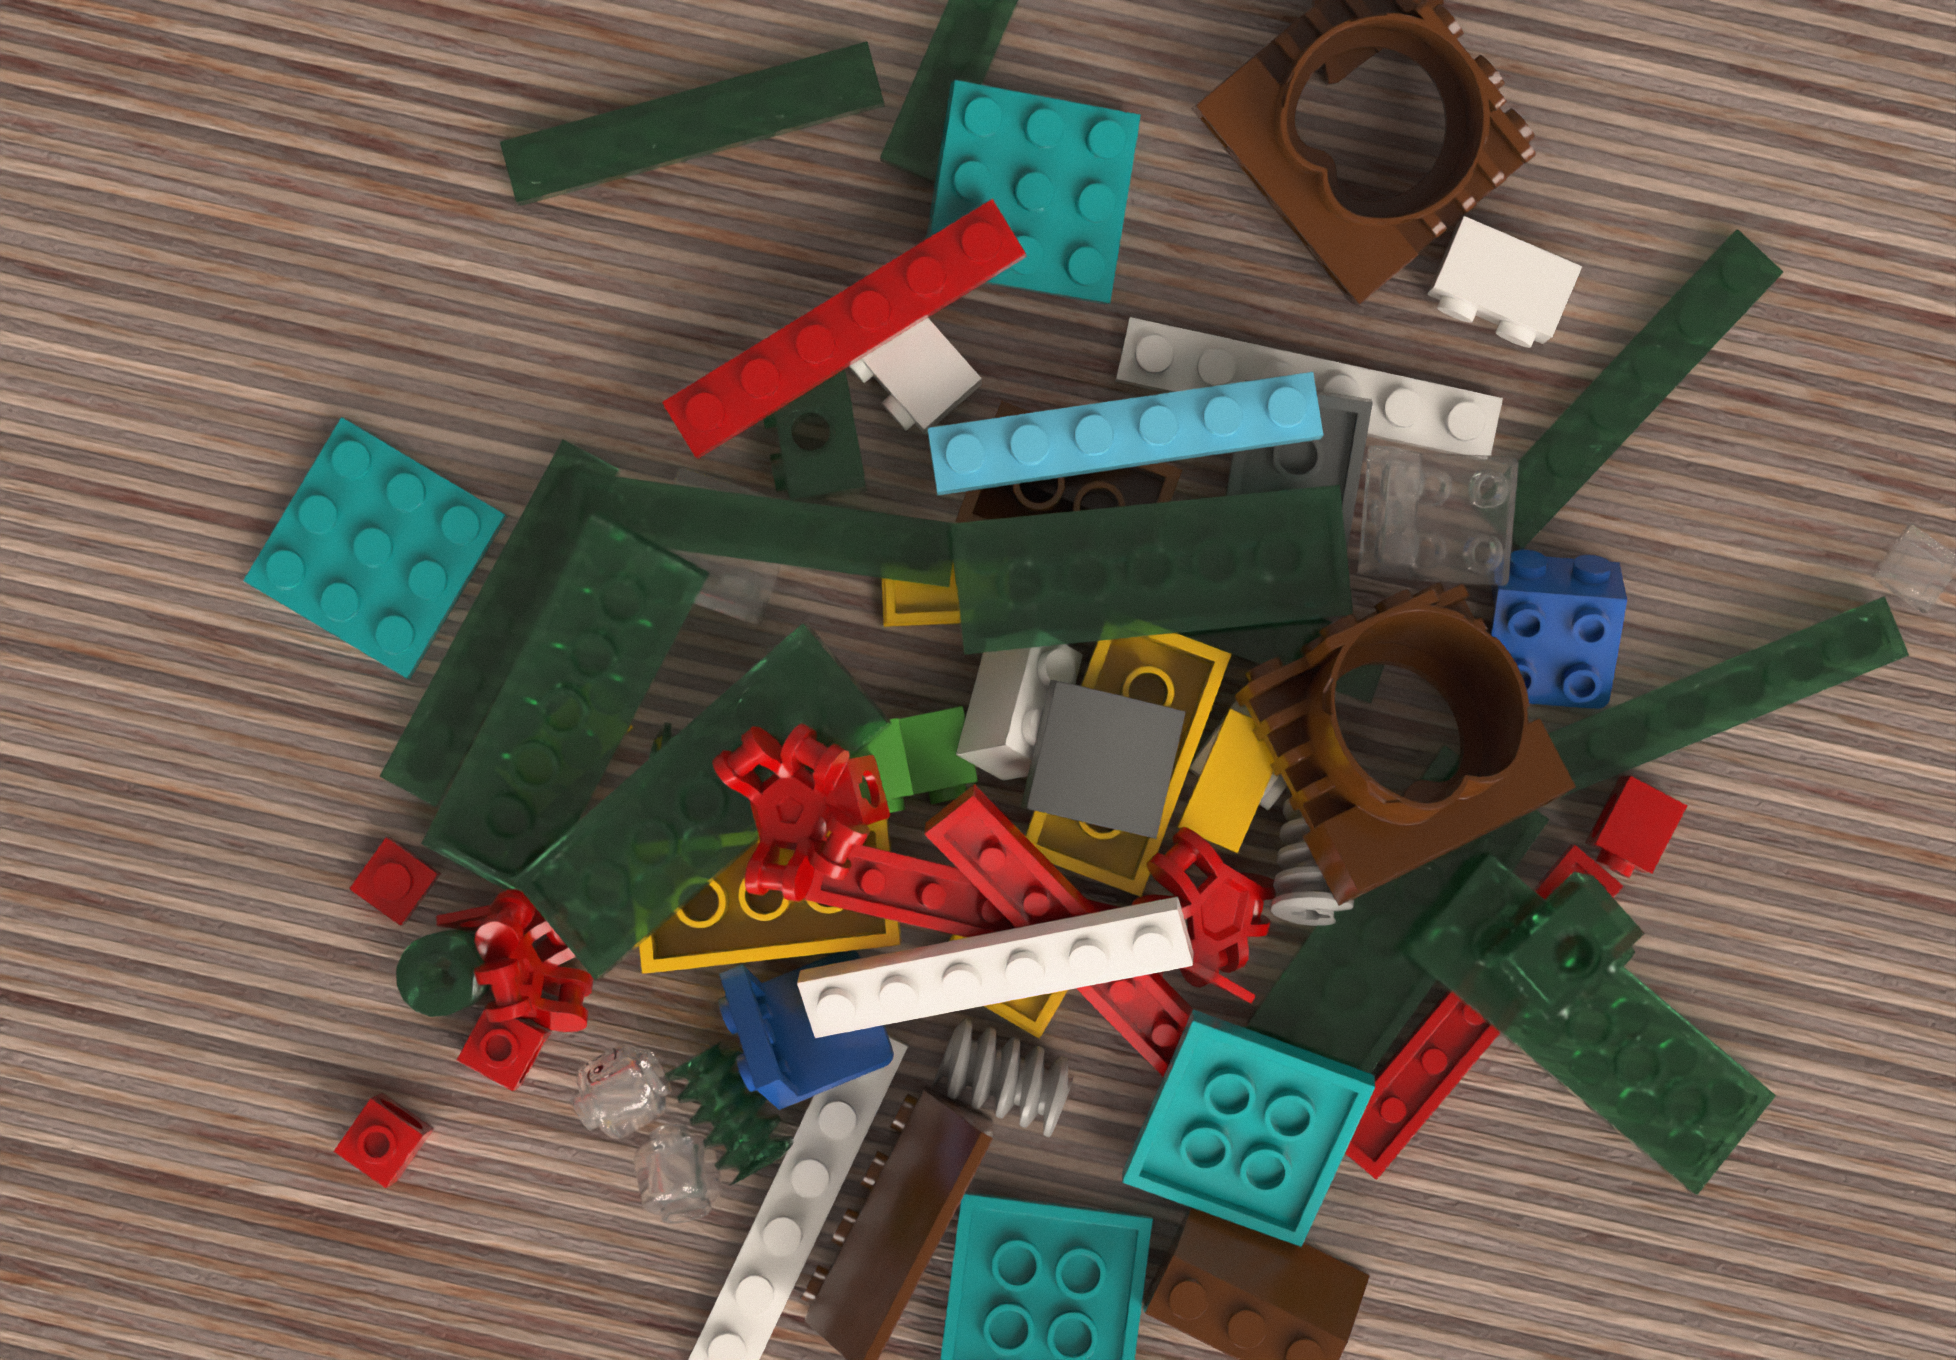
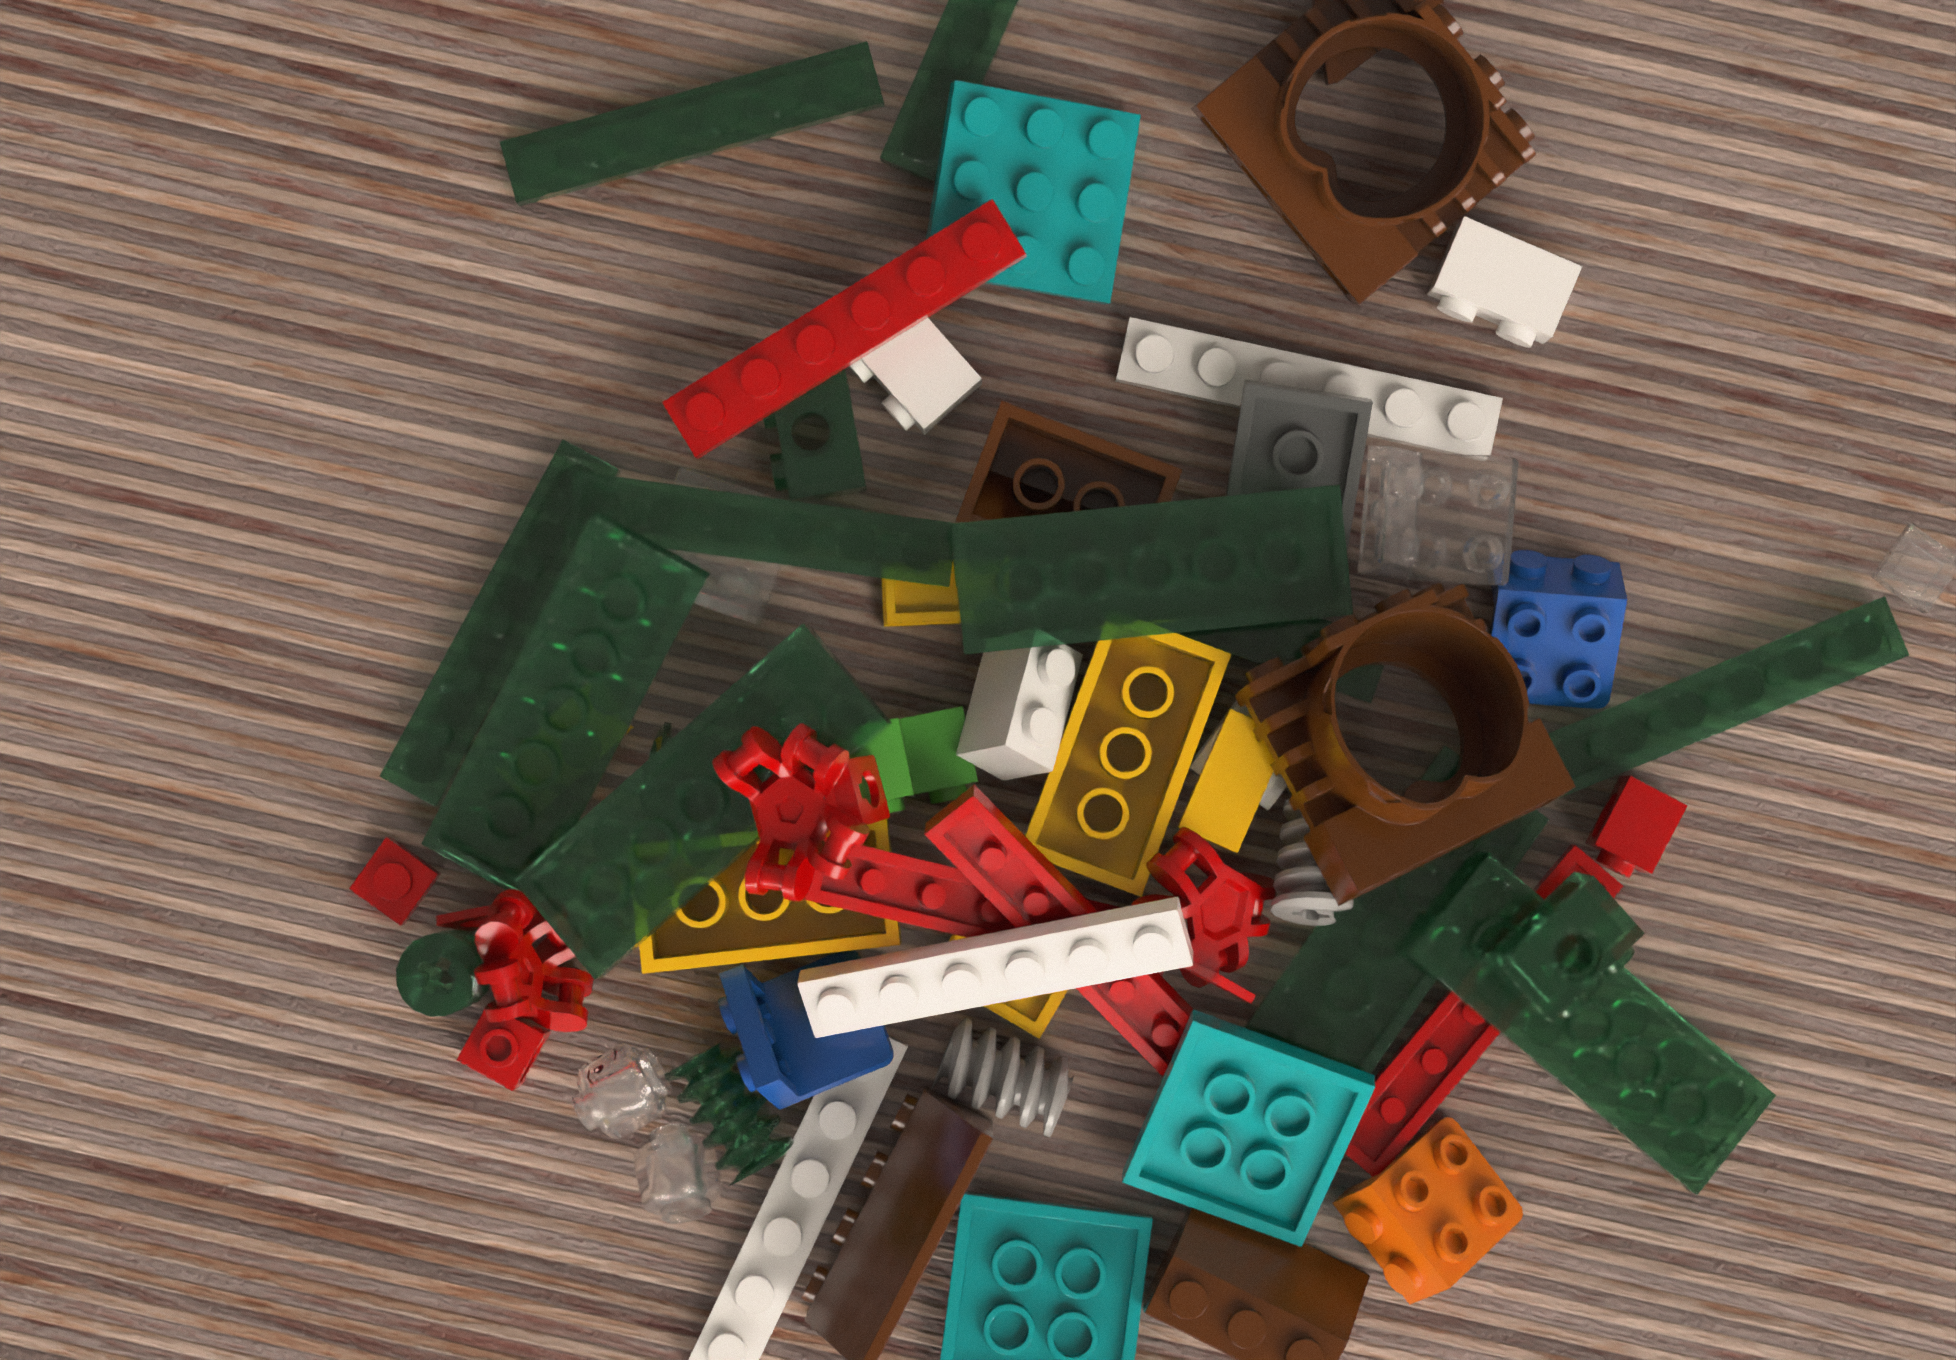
(375, 548): teal plate -> none
(383, 1140): red brick -> none
(1103, 759): dark grey slope -> none
(1125, 433): medium azure plate -> none
(1430, 1212): none -> orange bracket
(1638, 381): clear green plate -> none

